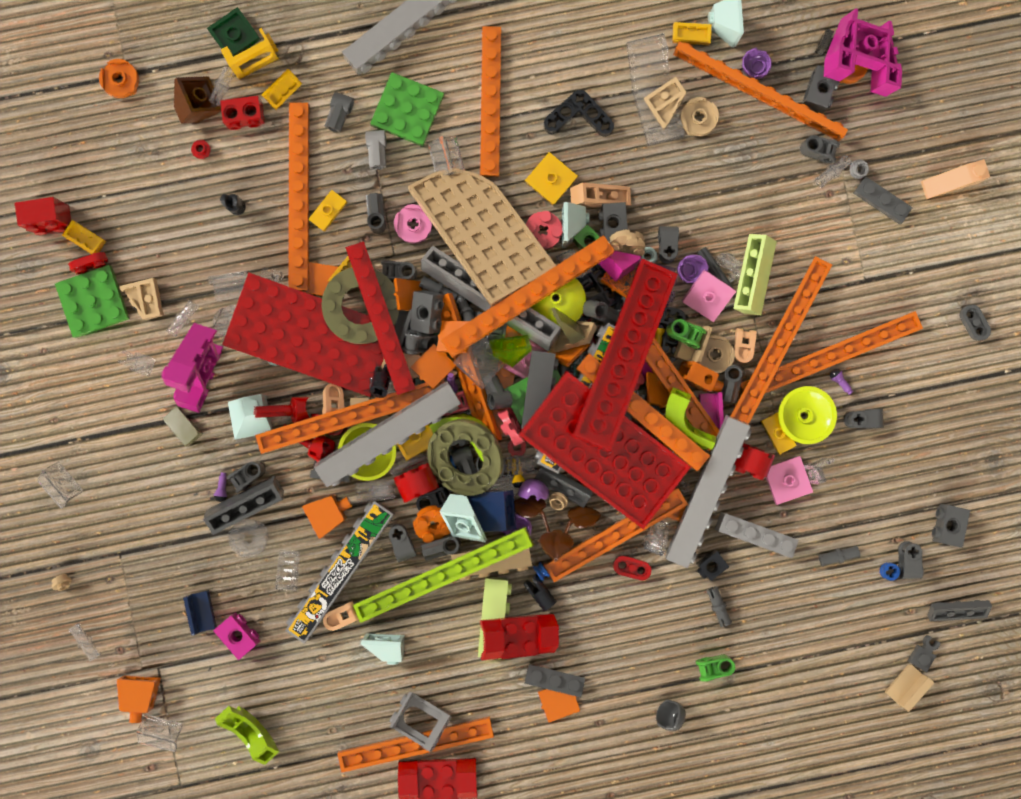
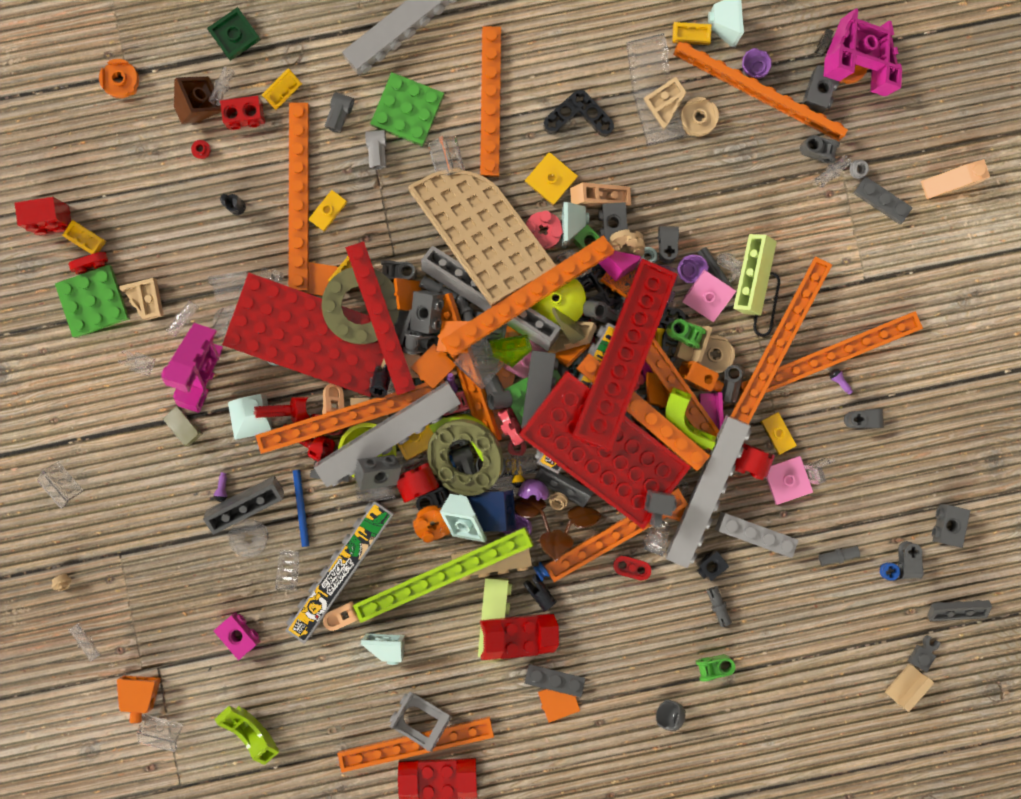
(199, 612): dark blue panel -> none
(235, 61): yellow panel -> none
(243, 477): dark grey piece -> none
(301, 508): none -> blue bar
(326, 514): orange torso -> none
(375, 211): dark grey piece -> none
(377, 472): none -> dark grey brick
(403, 546): dark grey piece -> none
(405, 232): bright pink plate -> none
(439, 548): dark grey piece -> none
(659, 504): none -> dark grey brick
(744, 352): light nougat plate -> none
(773, 311): none -> black piece
(819, 410): neon yellow dish -> none
(976, 321): dark grey plate -> none

